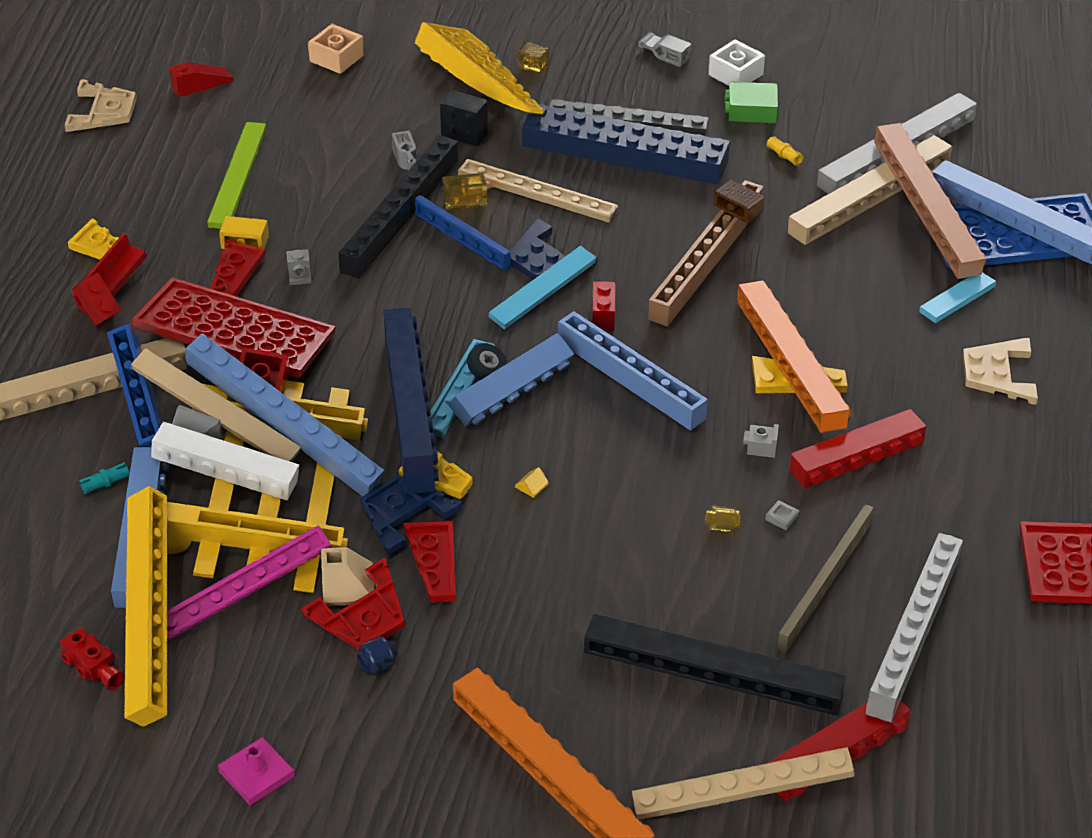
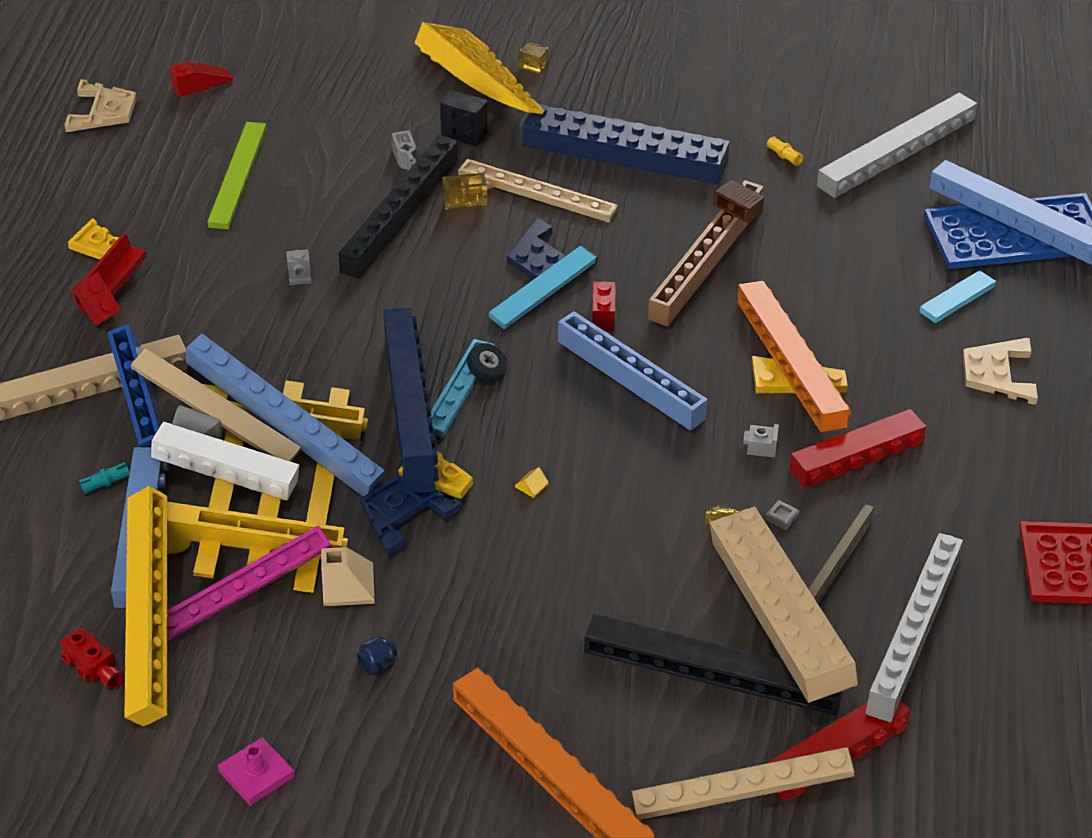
(187, 310): red plate -> none
(236, 267): red wing -> none
(245, 231): yellow brick -> none
(268, 365): red slope -> none
(336, 48): light nougat brick -> none
(367, 617): red wing -> none
(434, 556): red wing -> none
(463, 233): blue tile -> none
(511, 380): medium blue brick -> none
(667, 48): light grey piece -> none
(672, 121): plate -> none
(736, 63): white brick -> none
(751, 102): brick -> none
(783, 605): none -> tan brick
(858, 195): tan brick -> none
(929, 201): nougat brick -> none

